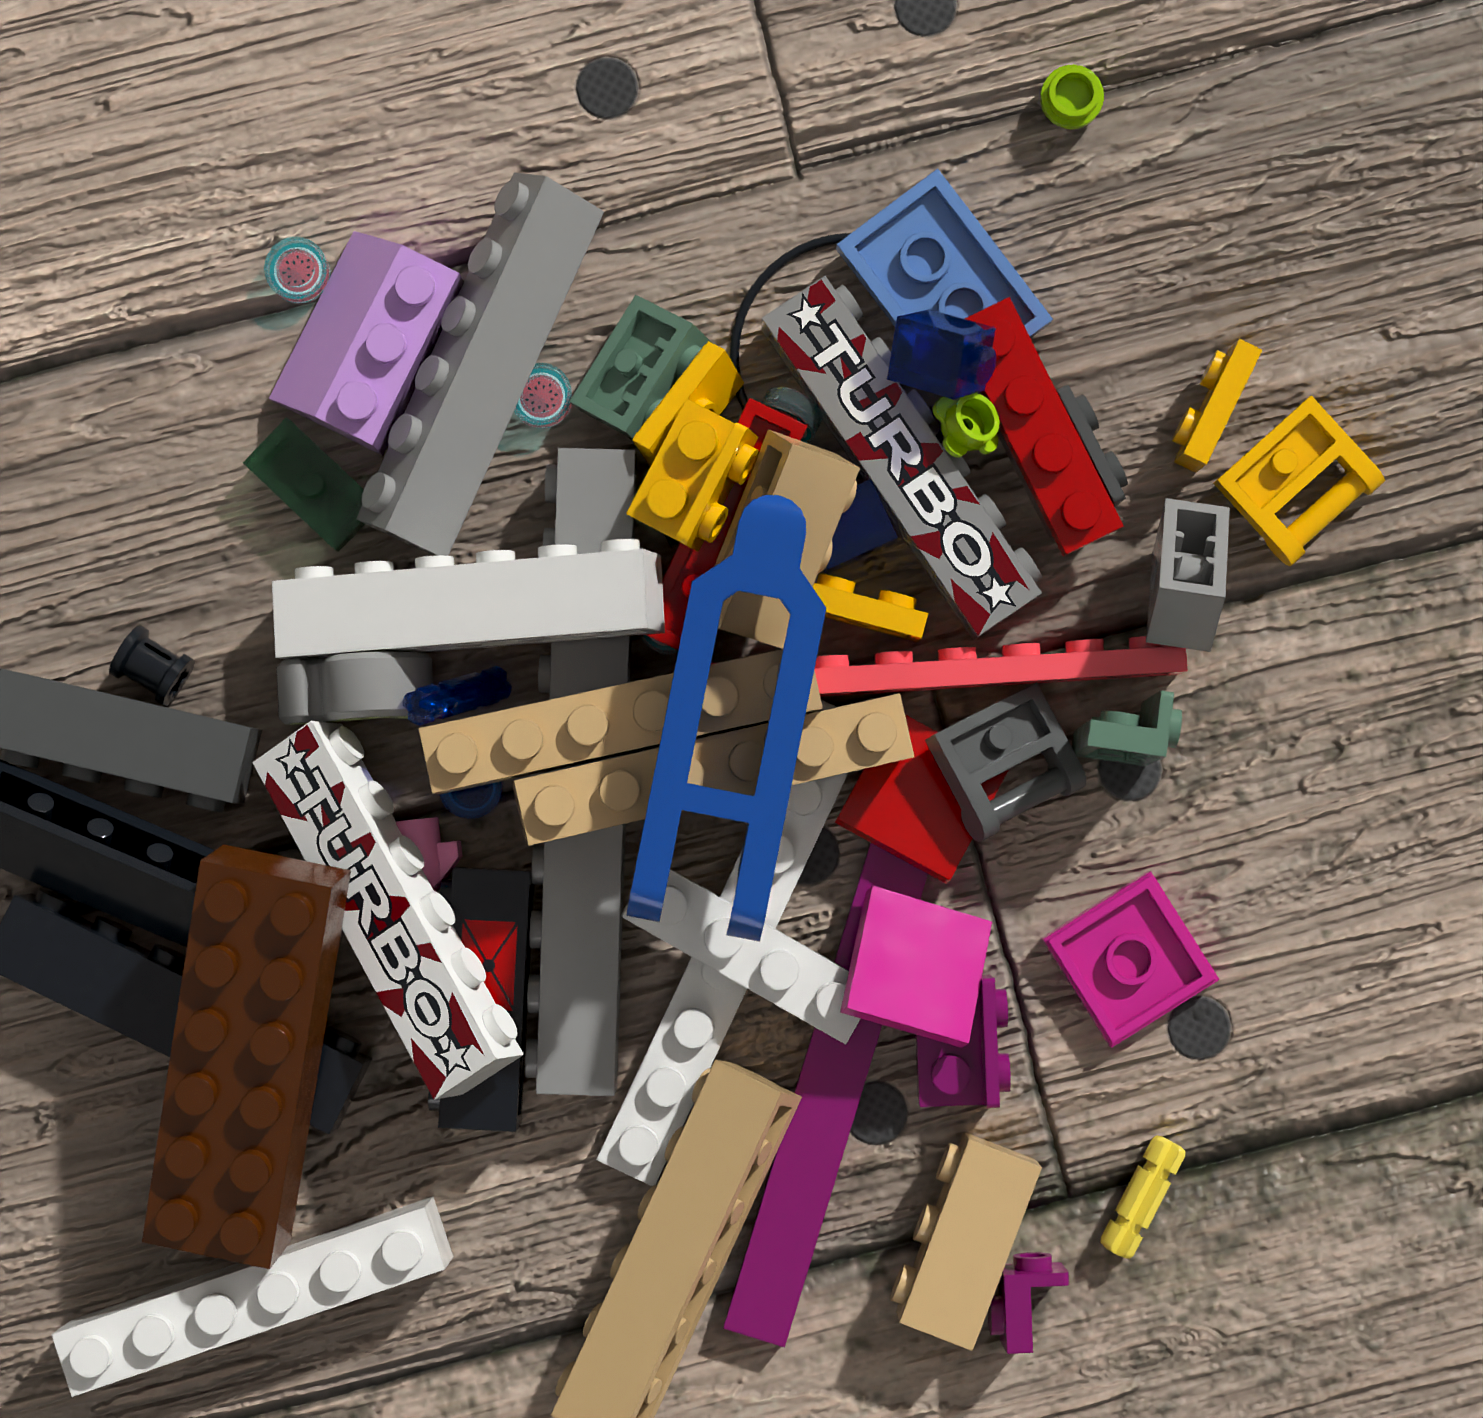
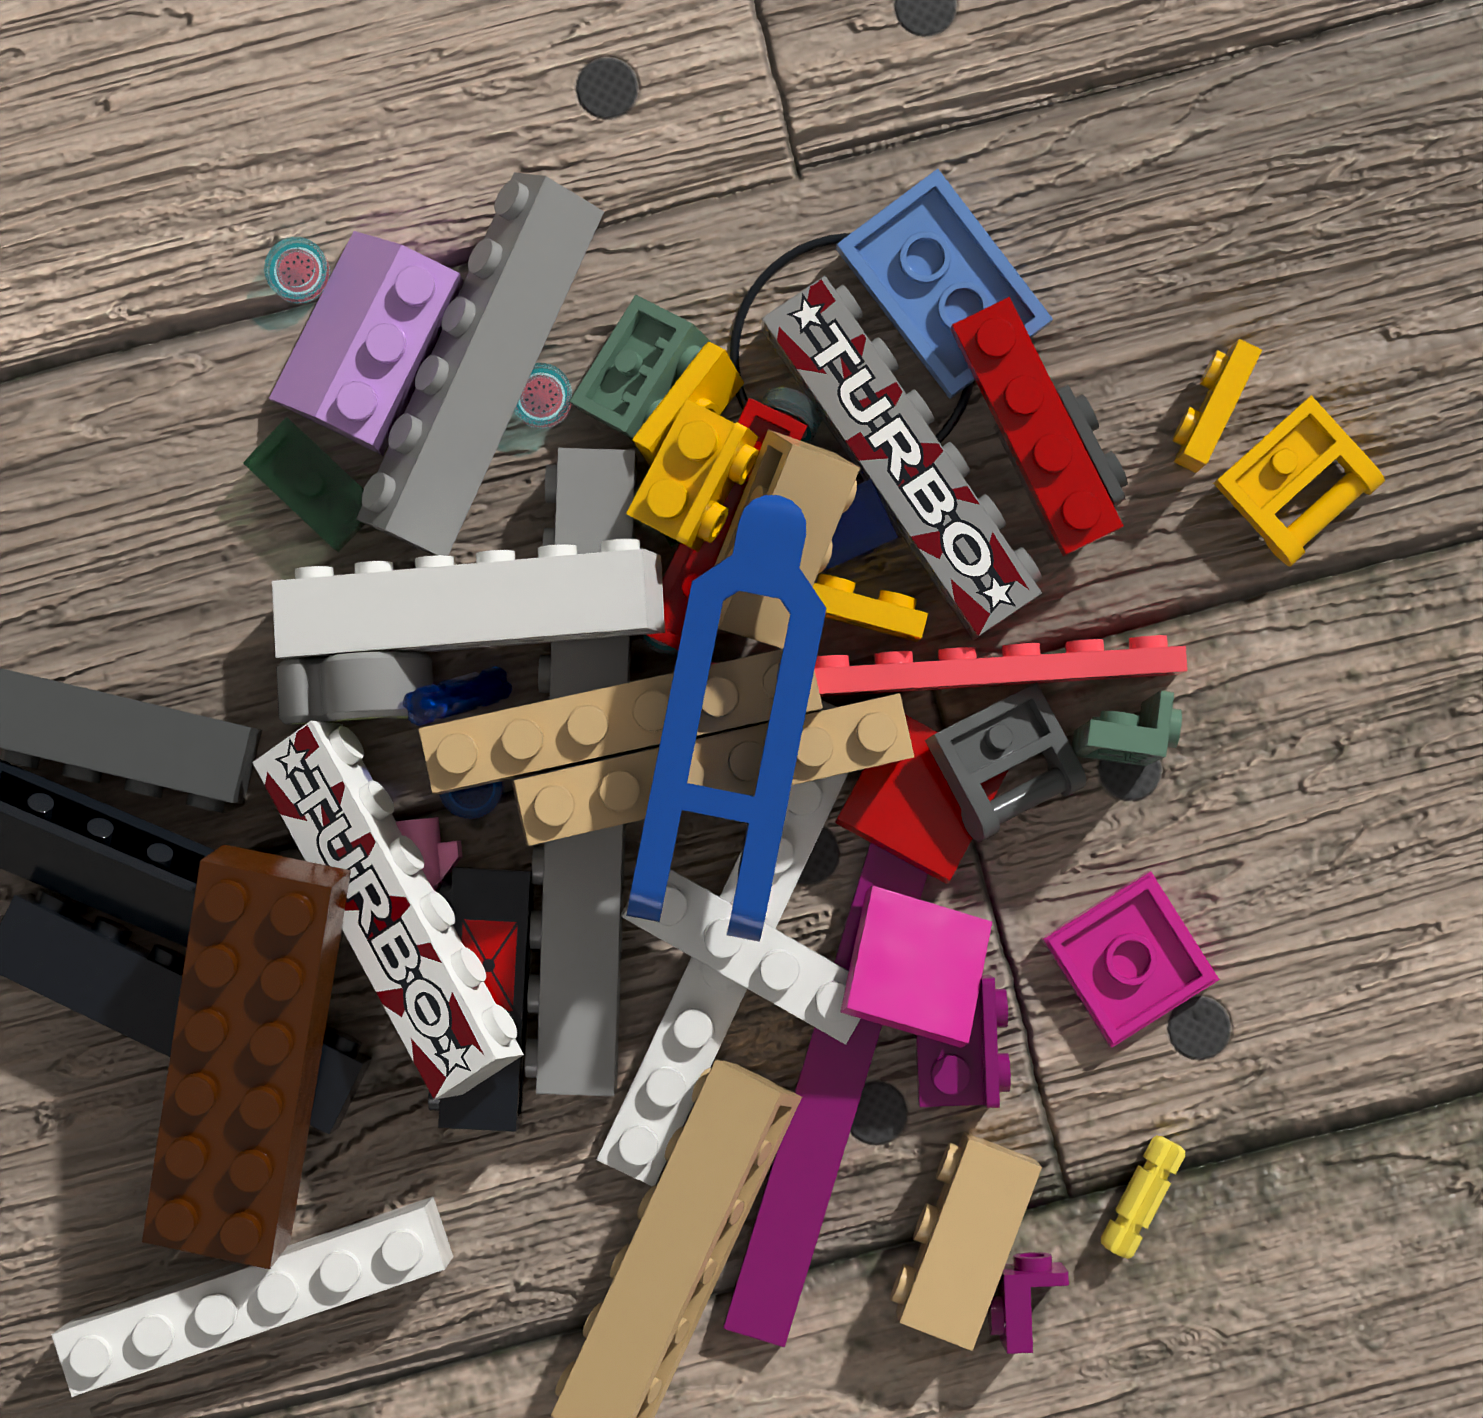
(151, 665): black bush -> none
(942, 354): clear blue brick -> none
(967, 424): lime plate -> none
(1072, 96): lime plate -> none
(1188, 575): light grey brick -> none

